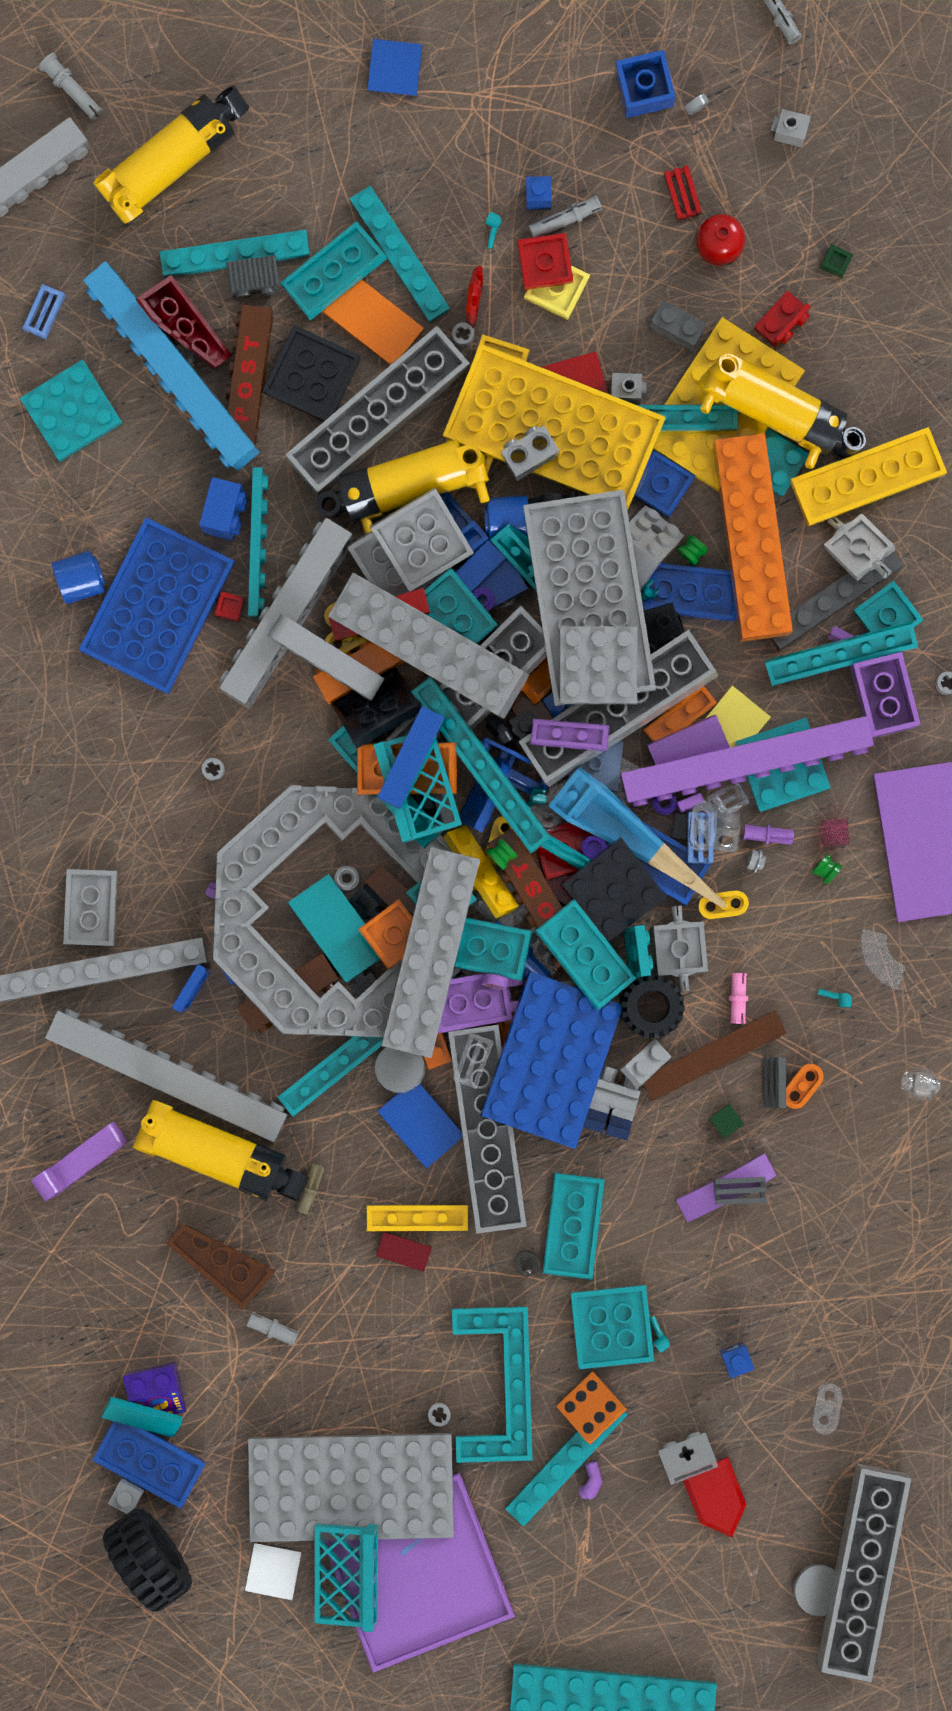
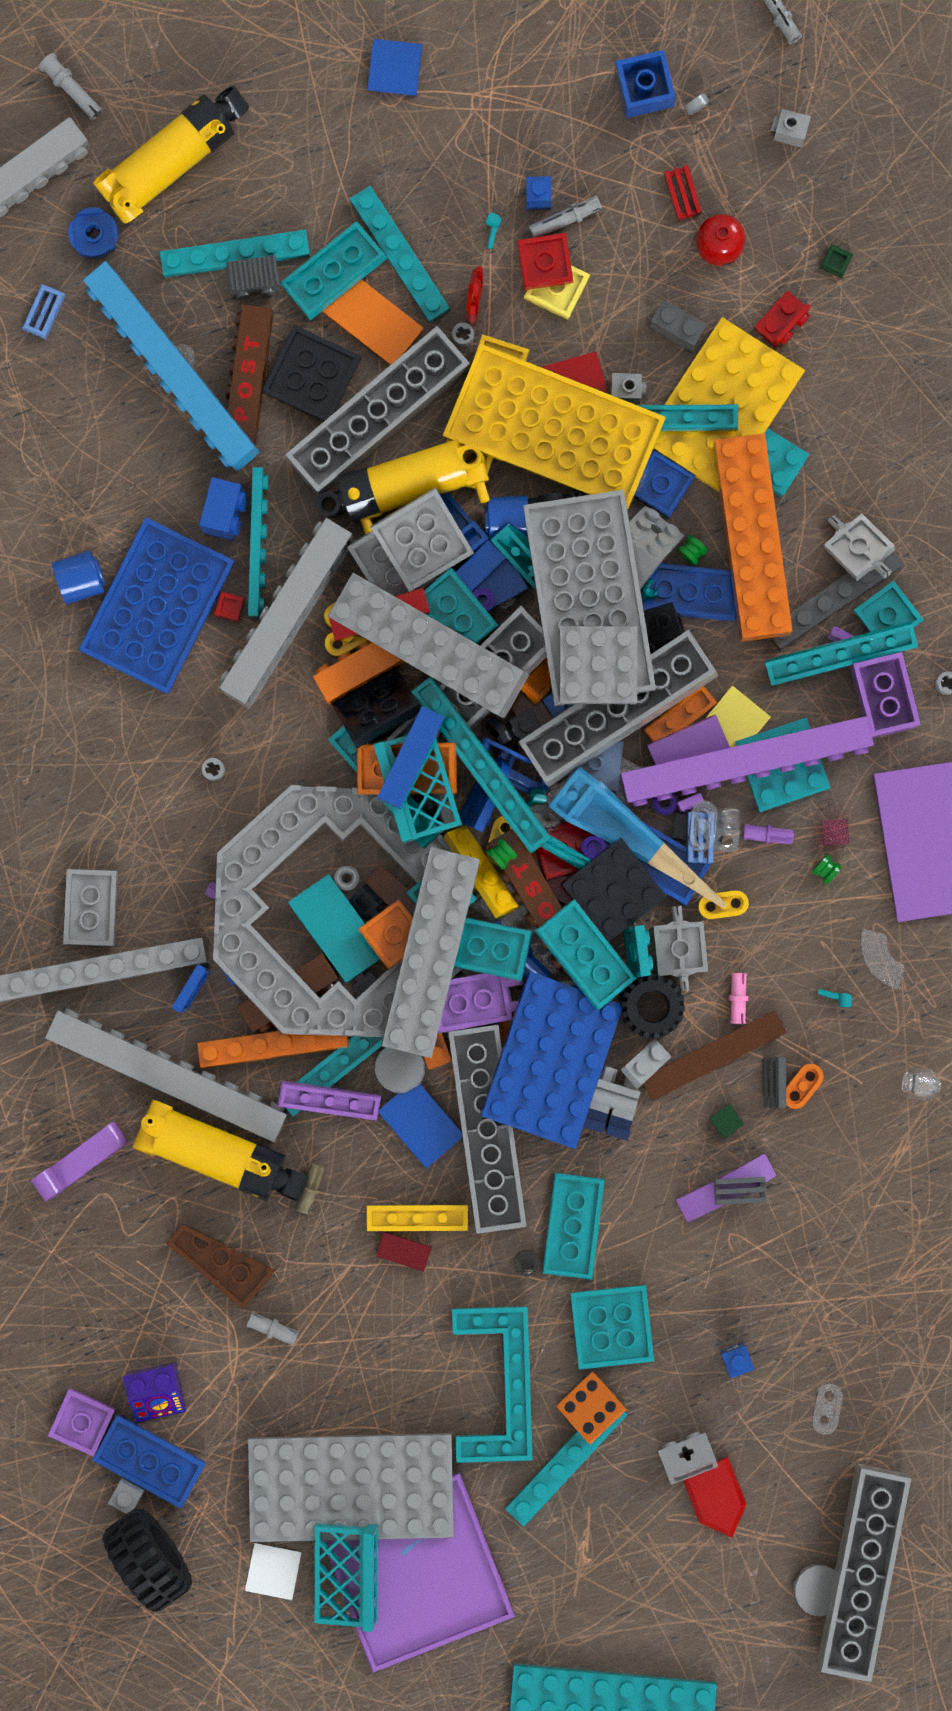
(71, 410): teal plate -> none
(81, 1422): none -> medium lavender plate
(82, 224): none -> blue plate
(141, 1417): teal tile -> none
(177, 315): dark red wedge -> none
(264, 1047): none -> orange plate
(325, 657): light grey beam -> none
(328, 1100): none -> medium lavender tile
(445, 1410): light grey bush -> none
(465, 1081): clear tile -> none
(495, 981): medium lavender tile -> none
(534, 458): light grey brick -> none
(570, 735): medium lavender tile -> none
(594, 1482): medium lavender arm -> none
(662, 1342): teal hand -> none
(720, 804): clear tile -> none
(755, 860): light grey plate -> none
(780, 407): yellow piece -> none
(868, 476): yellow plate -> none

